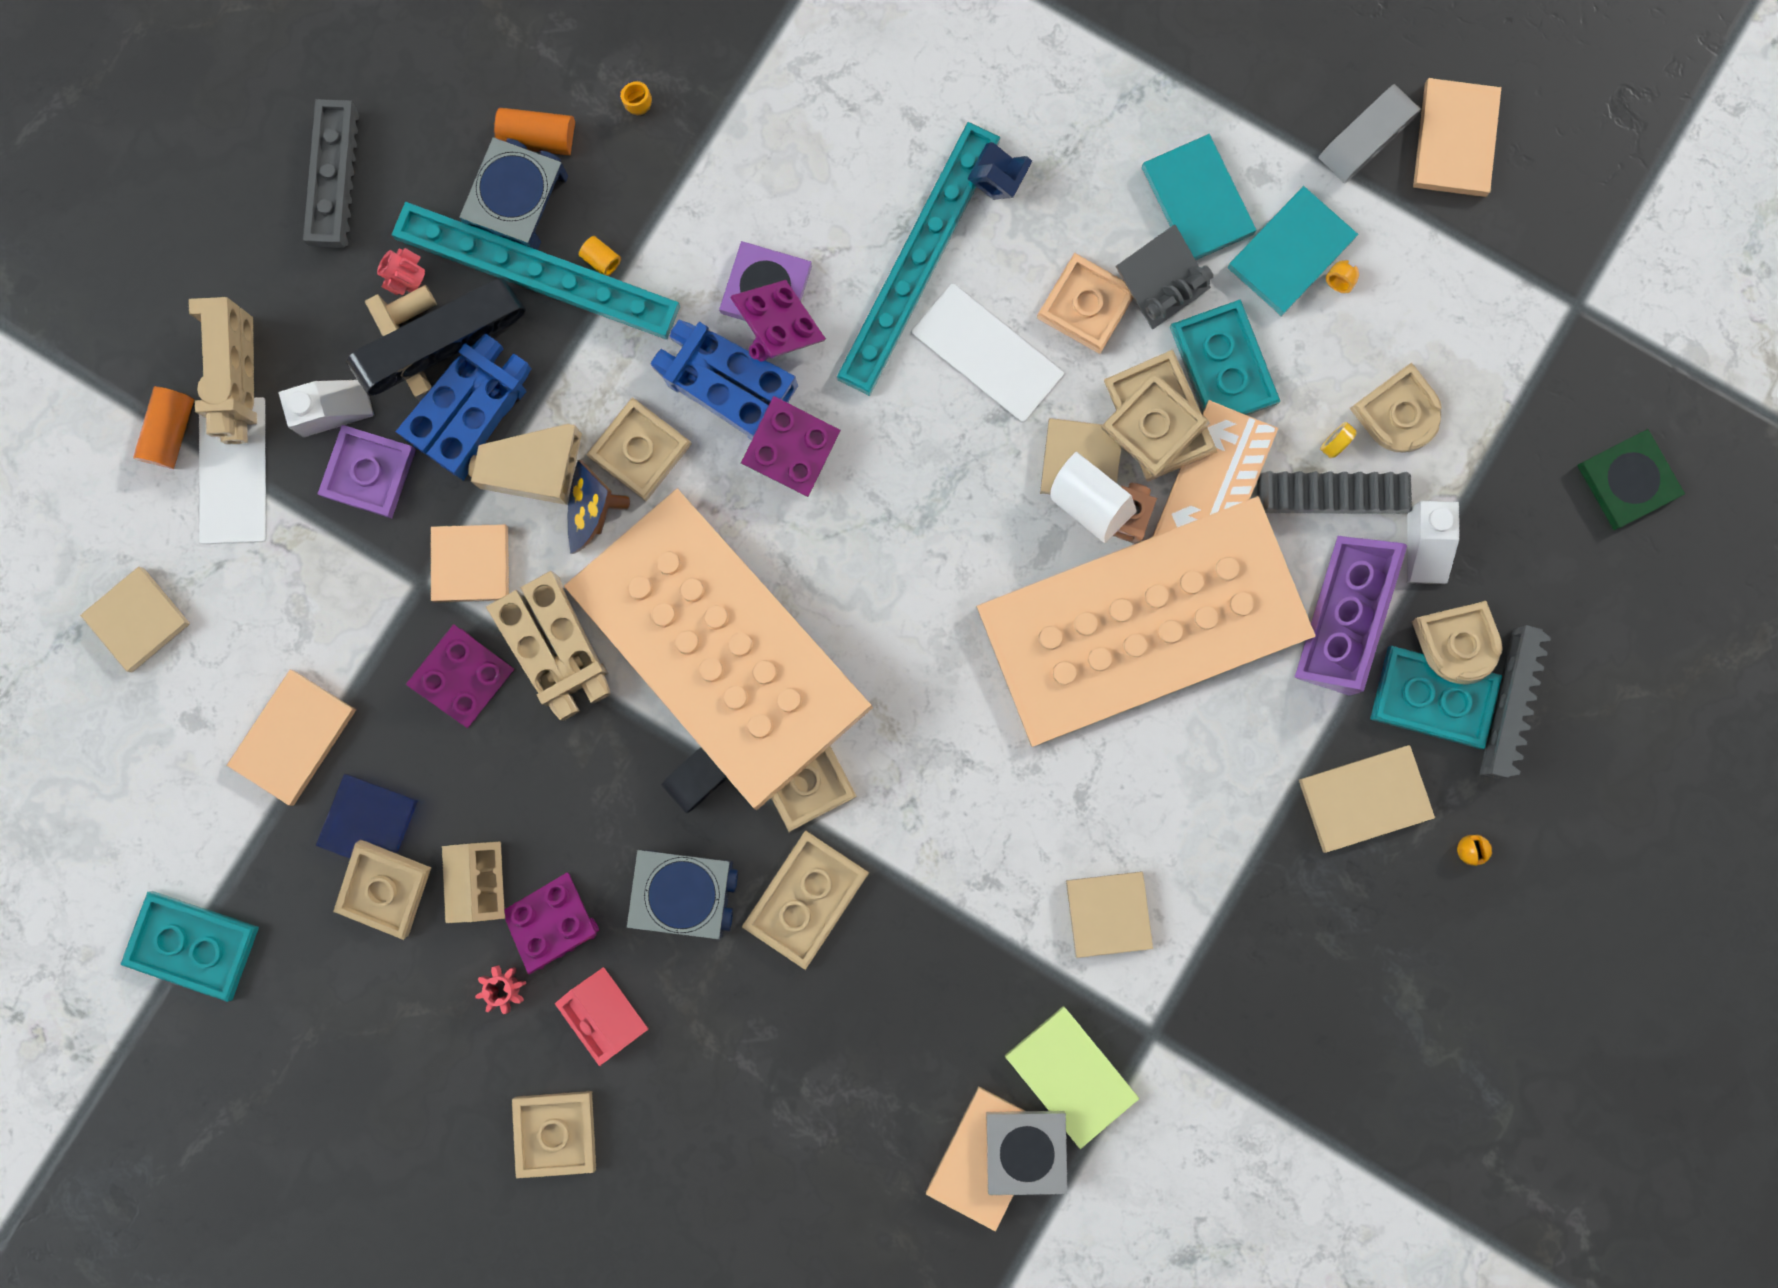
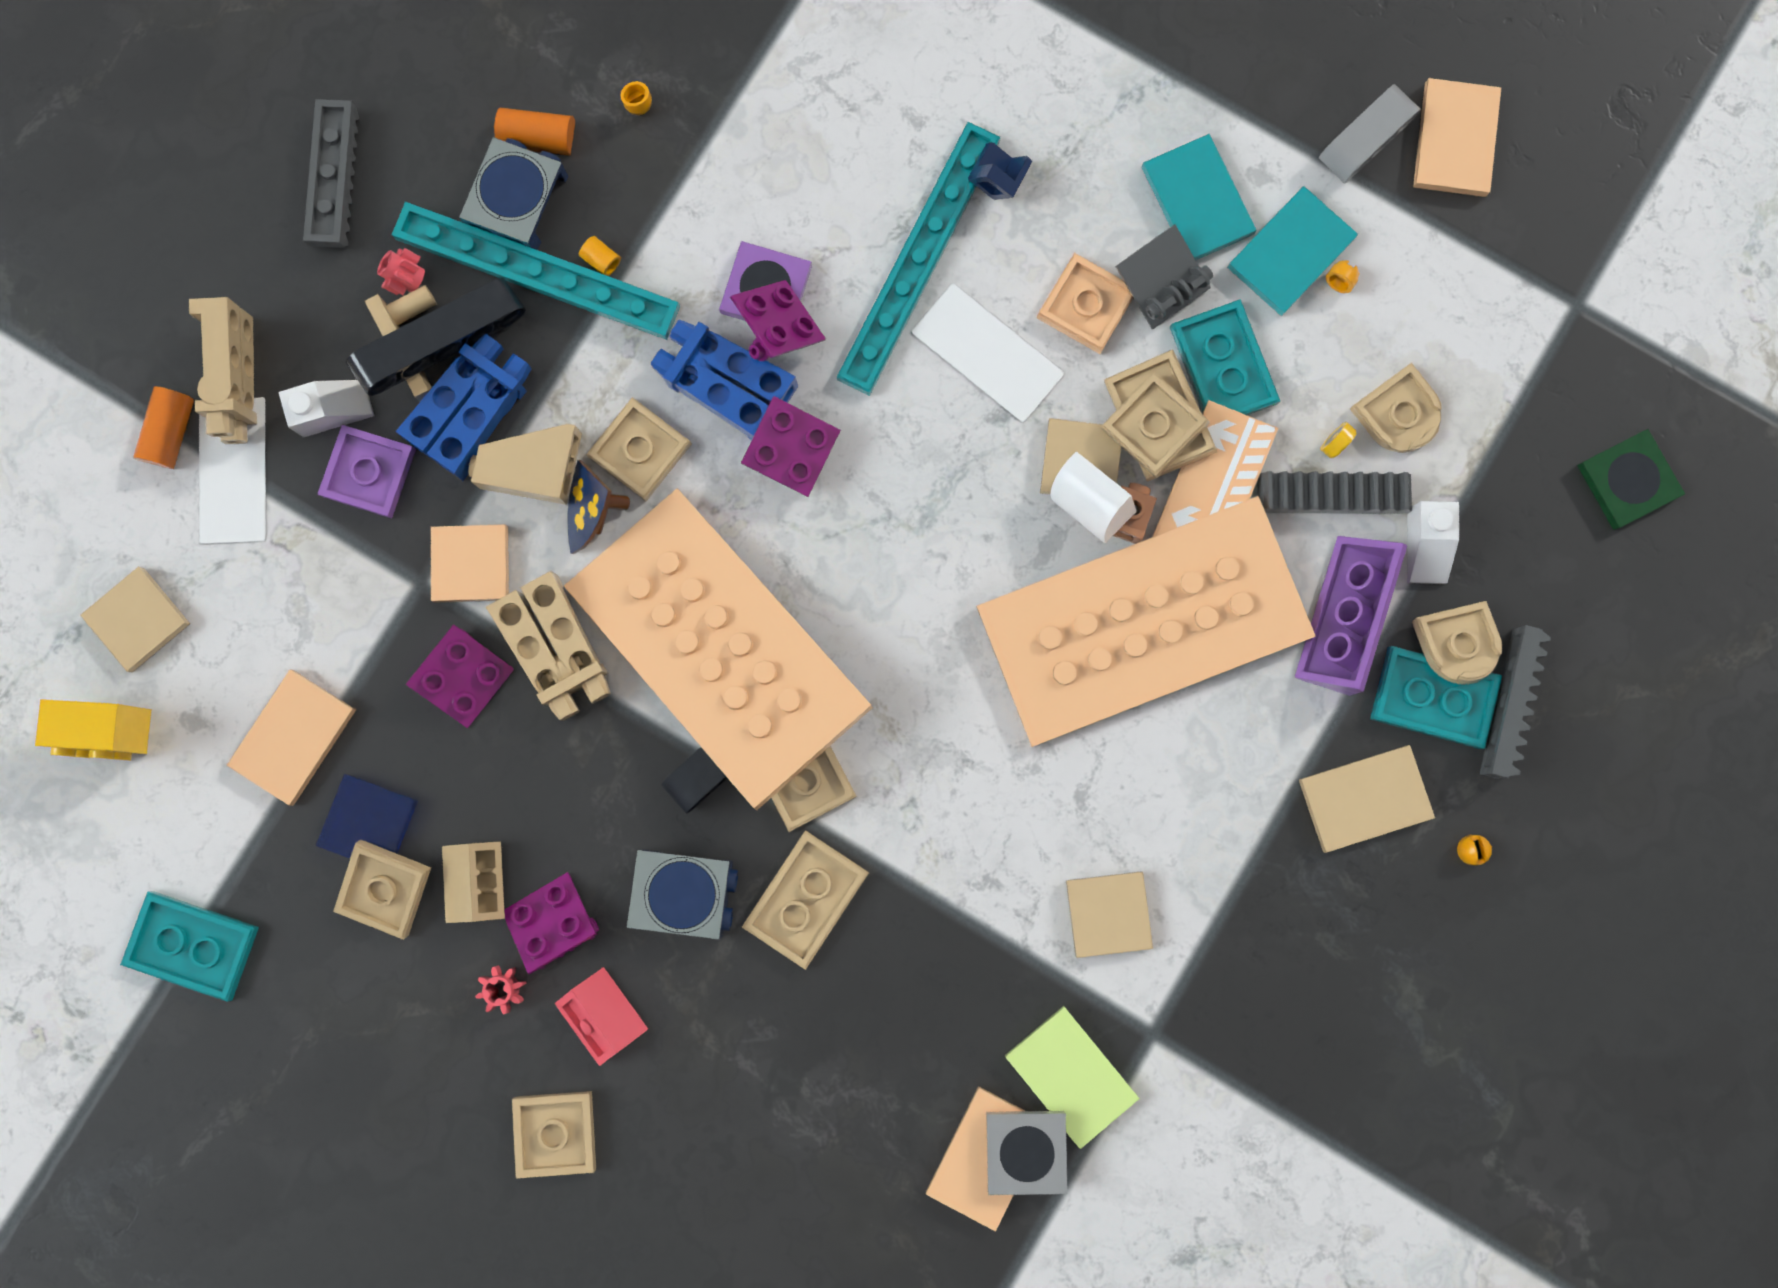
(92, 729): none -> yellow brick

